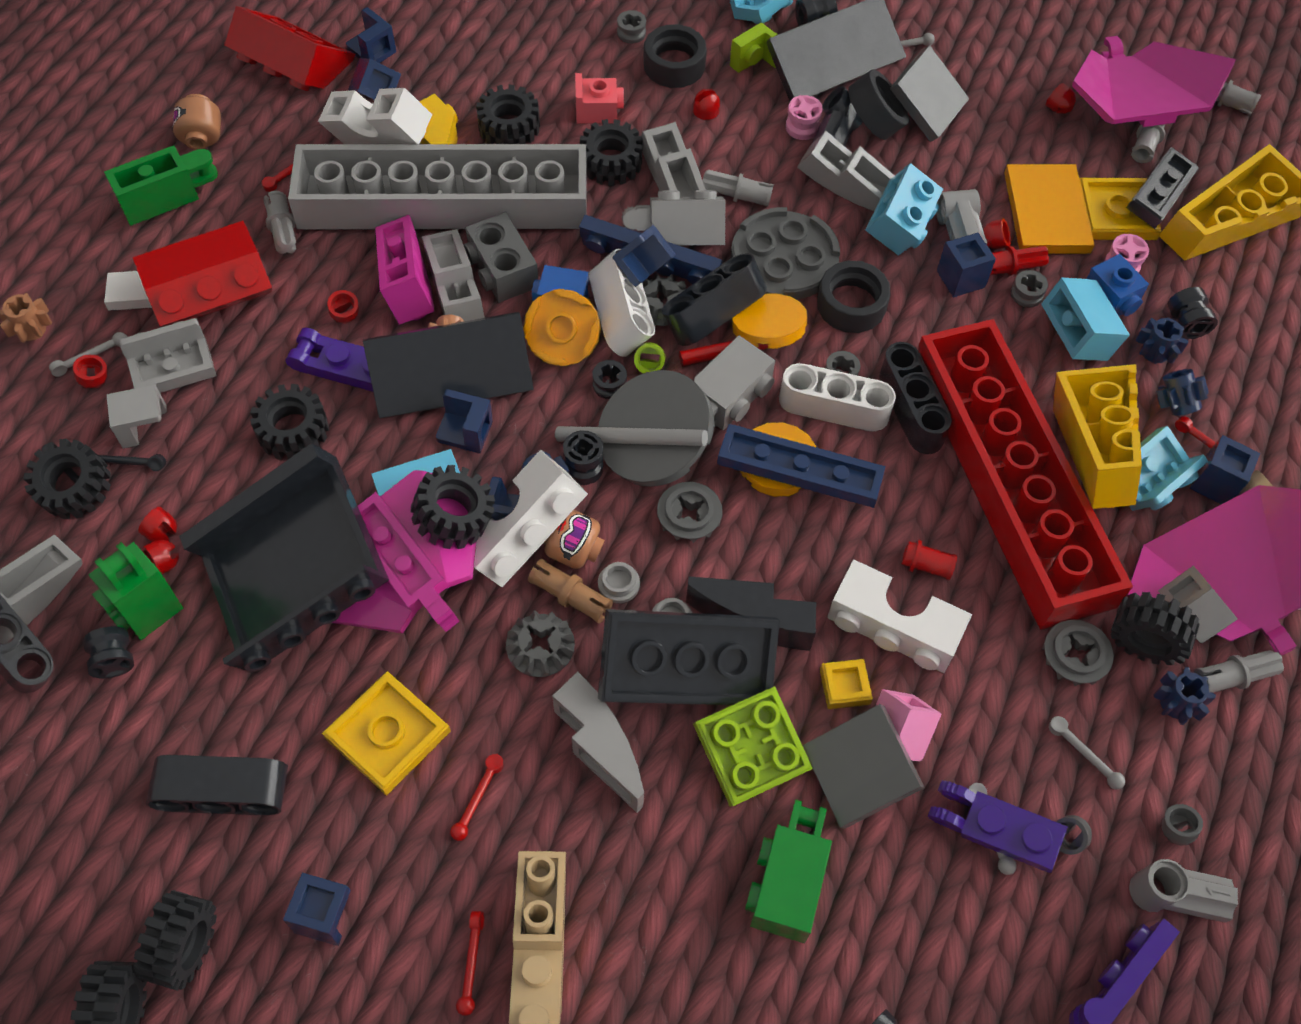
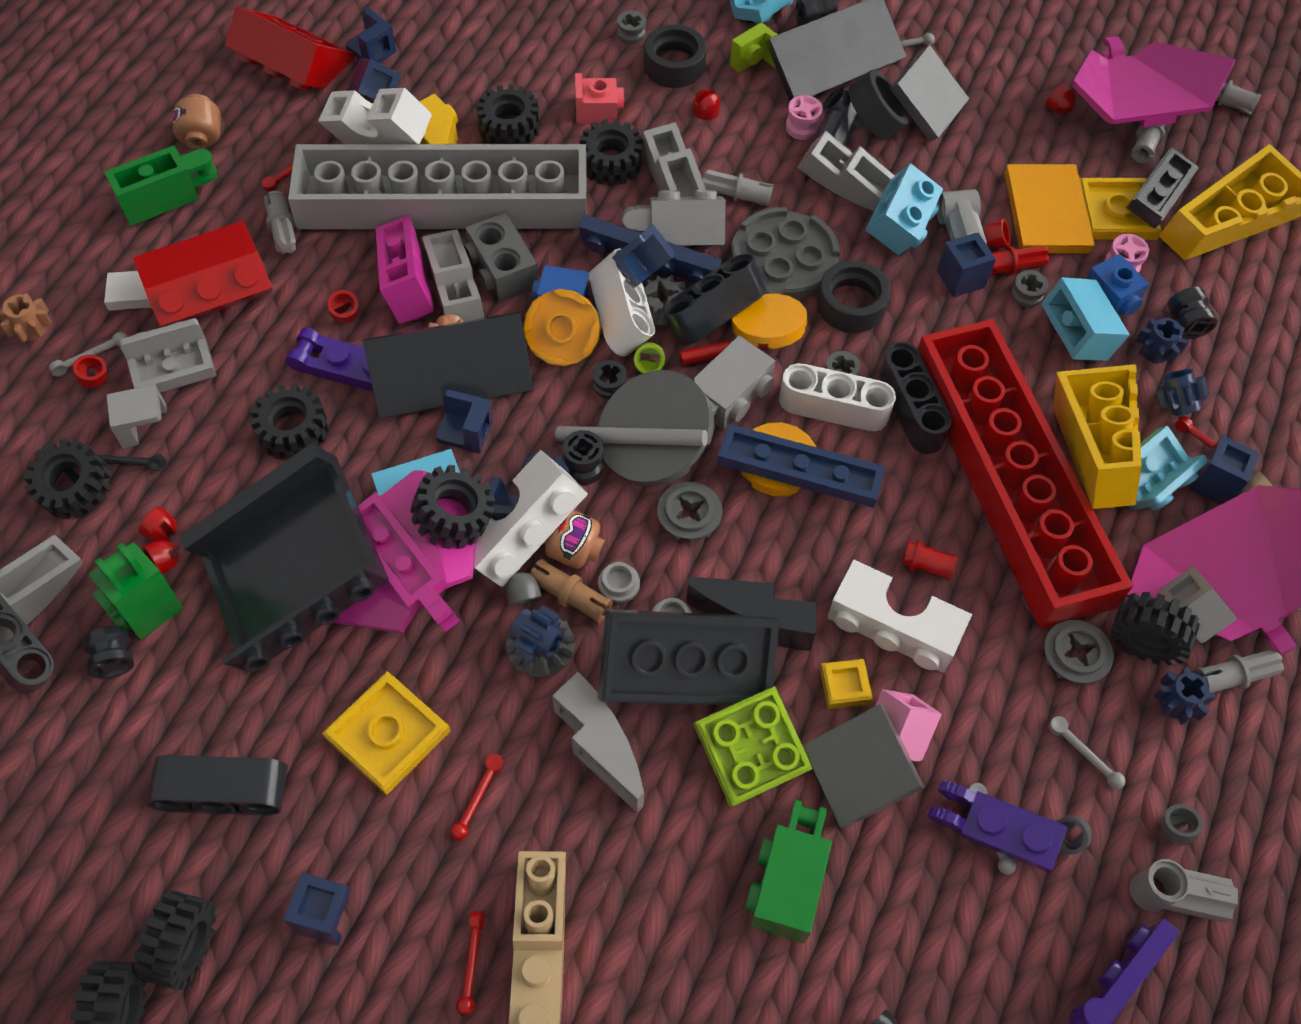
(522, 589): none -> dark grey hinge
(536, 634): none -> dark blue gear

